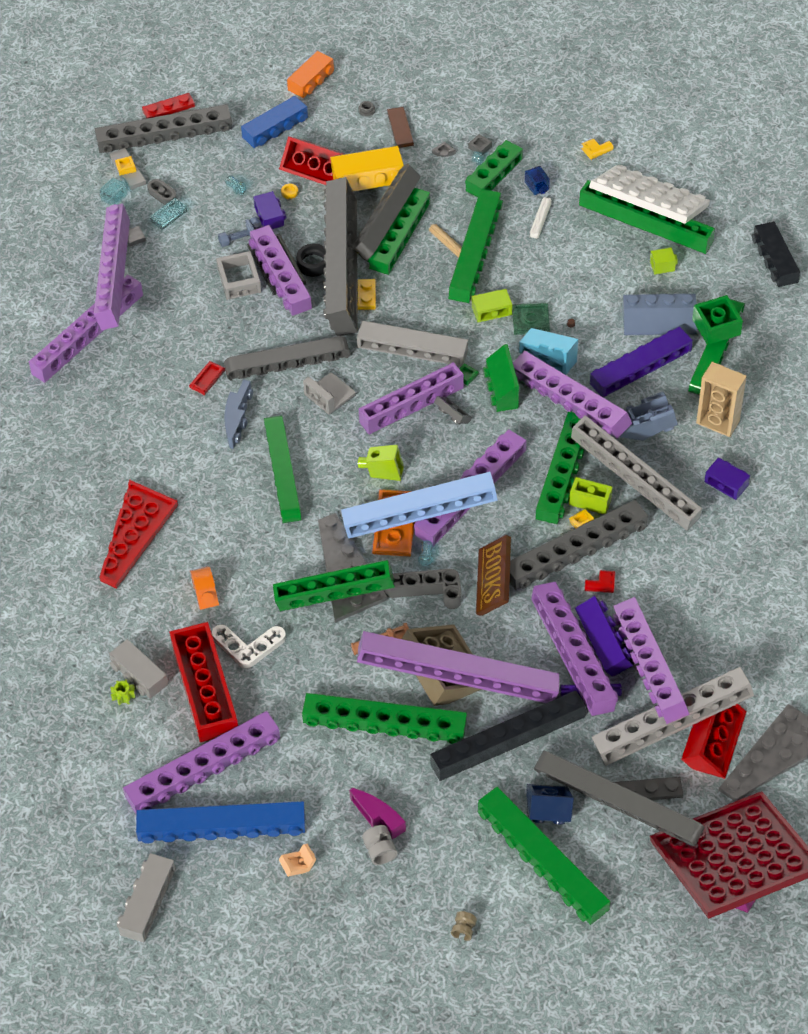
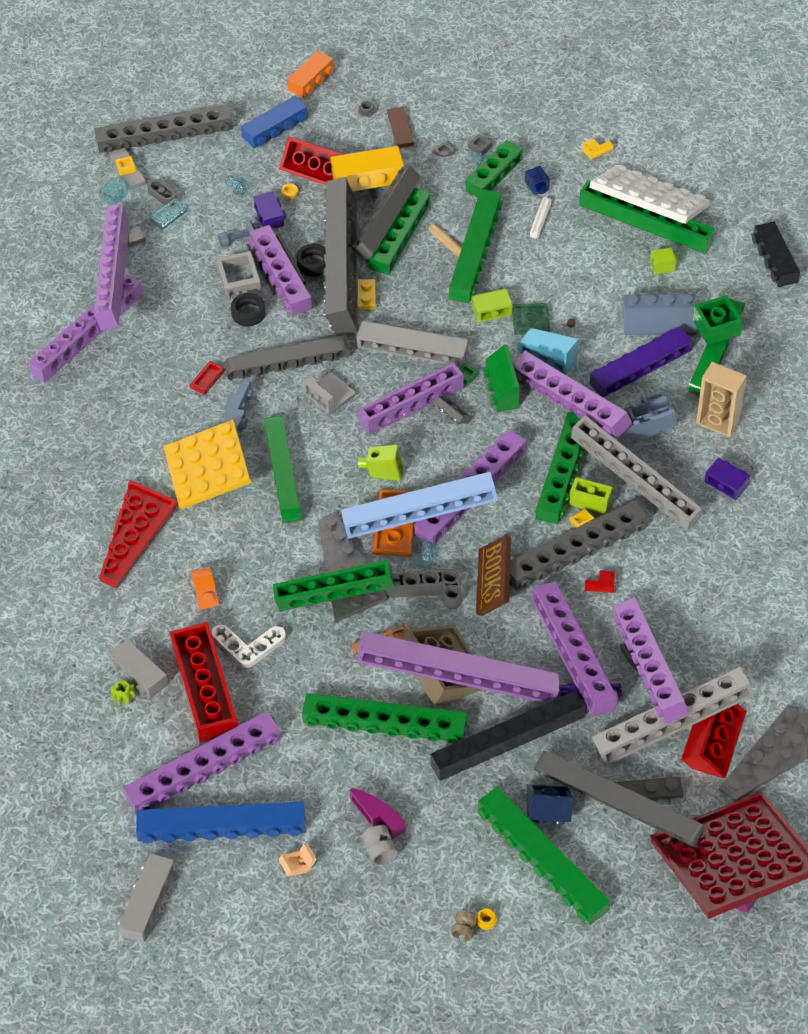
(169, 106): red plate -> none
(207, 464): none -> yellow plate
(248, 319): none -> black tyre
(486, 913): none -> yellow plate
(603, 636): dark purple brick -> none

